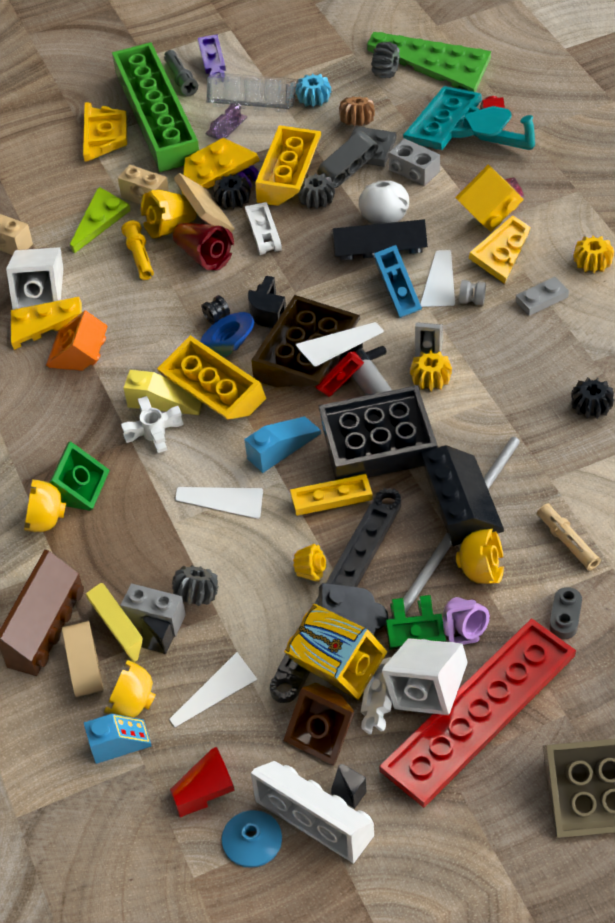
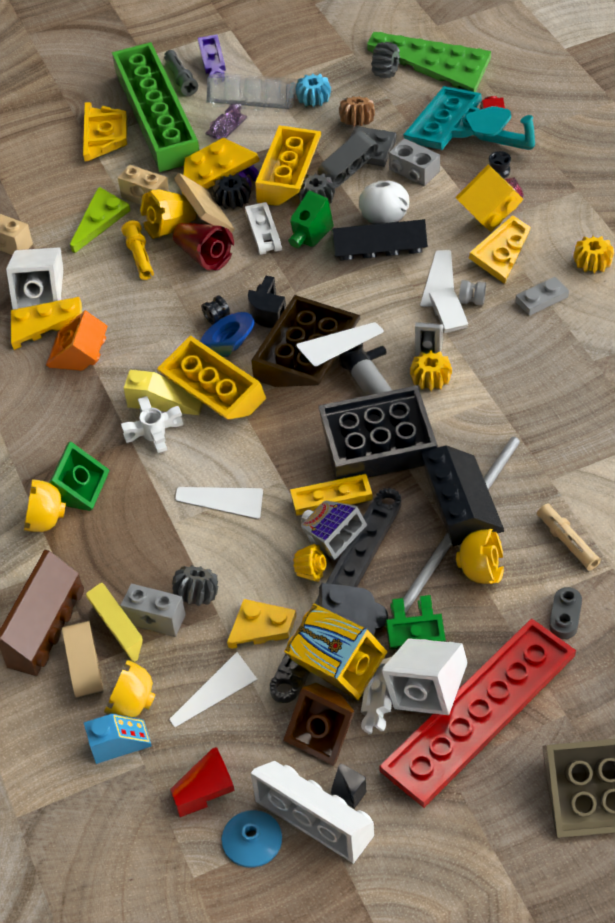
(156, 634): black slope -> none
(261, 623): none -> yellow wing
(278, 441): dark azure slope -> none
(311, 220): none -> green torso
(333, 526): none -> light grey torso
(340, 374): red slope -> none
(397, 281): dark azure slope -> none
(448, 309): none -> white slope
(467, 618): lavender piece -> none
(500, 163): none -> black wheel
(592, 398): black gear -> none

